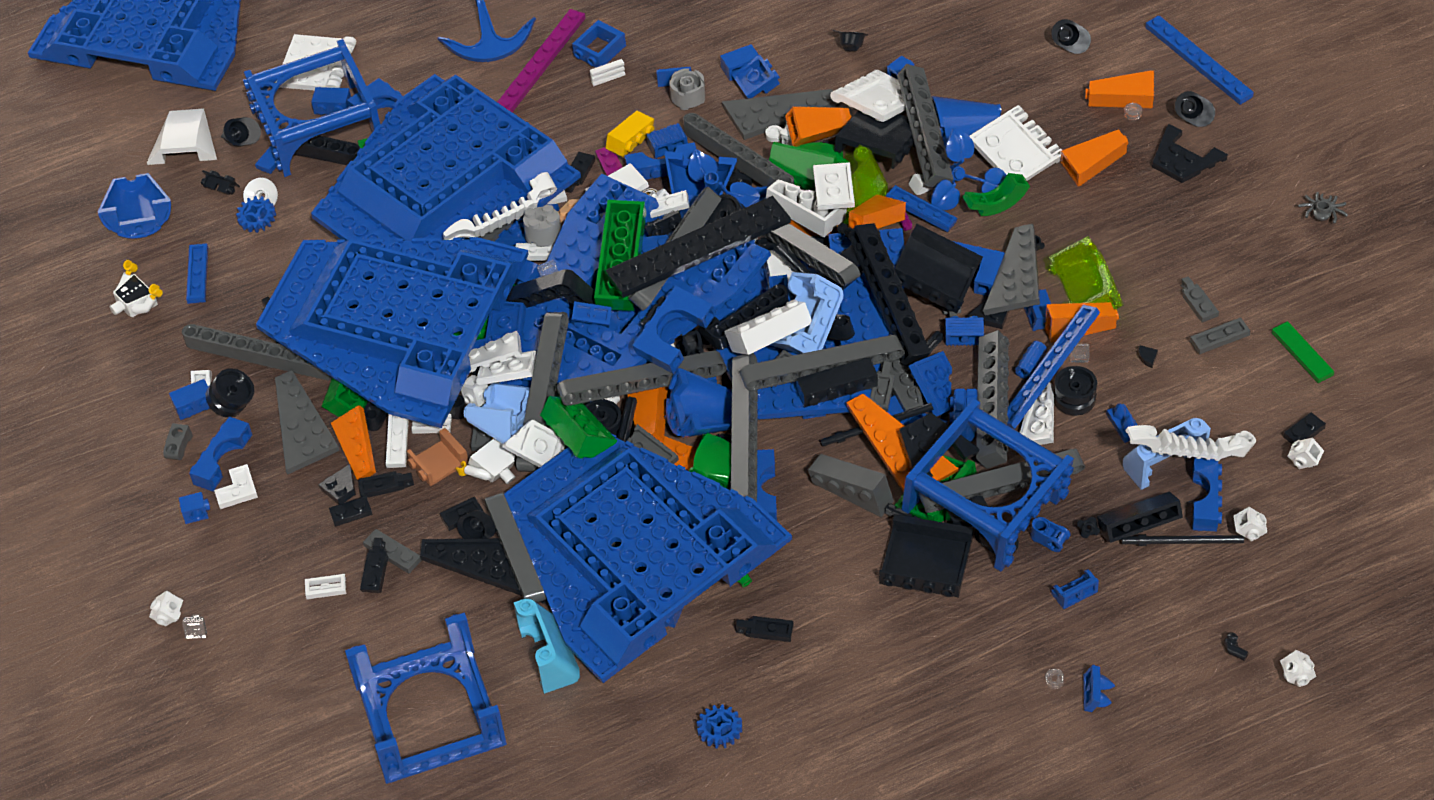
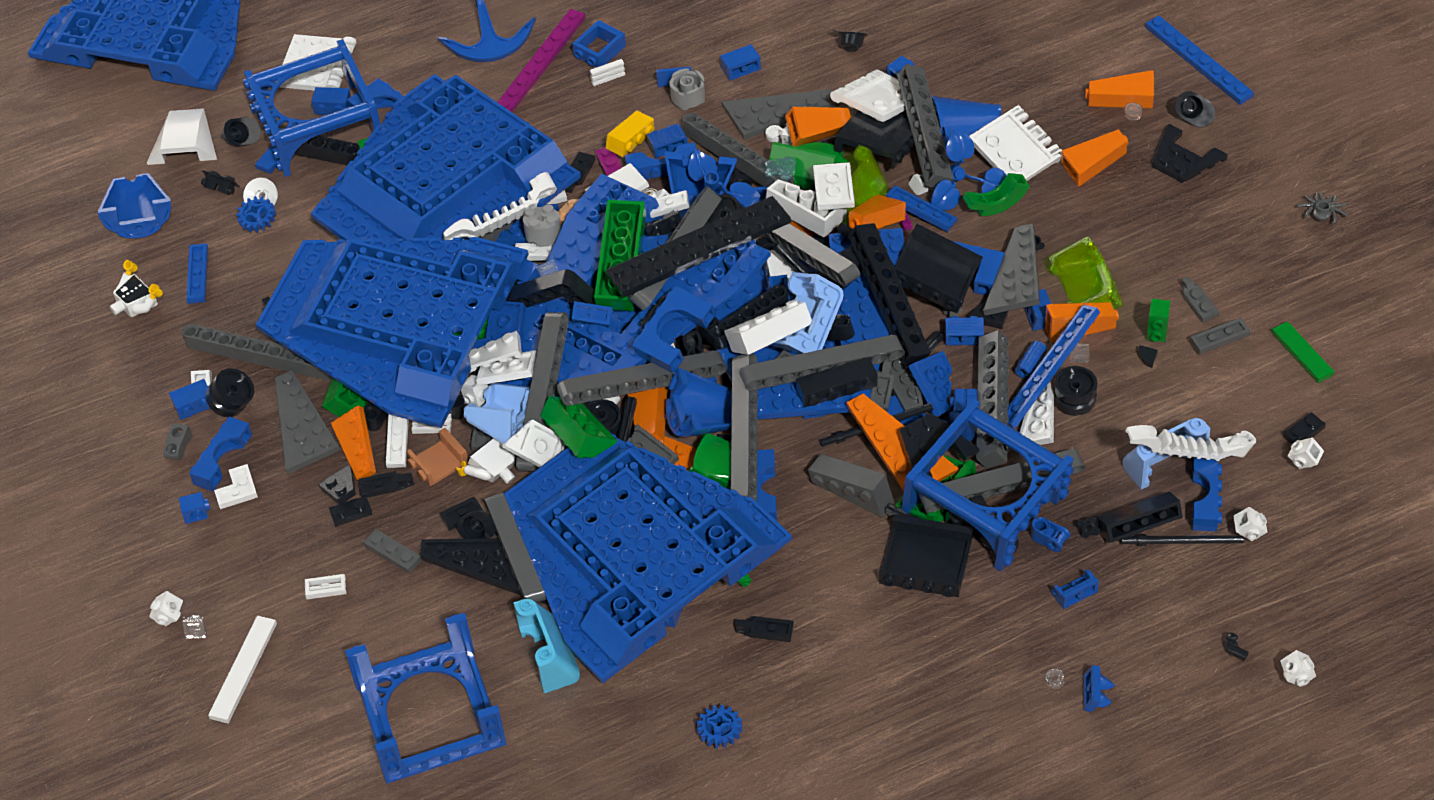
(242, 669): none -> white tile
(375, 567): black hinge -> none
(756, 77): blue plate -> none
(783, 166): none -> clear light blue plate
(1071, 36): black piece -> none
(1121, 419): blue tile -> none
(1158, 320): none -> green brick

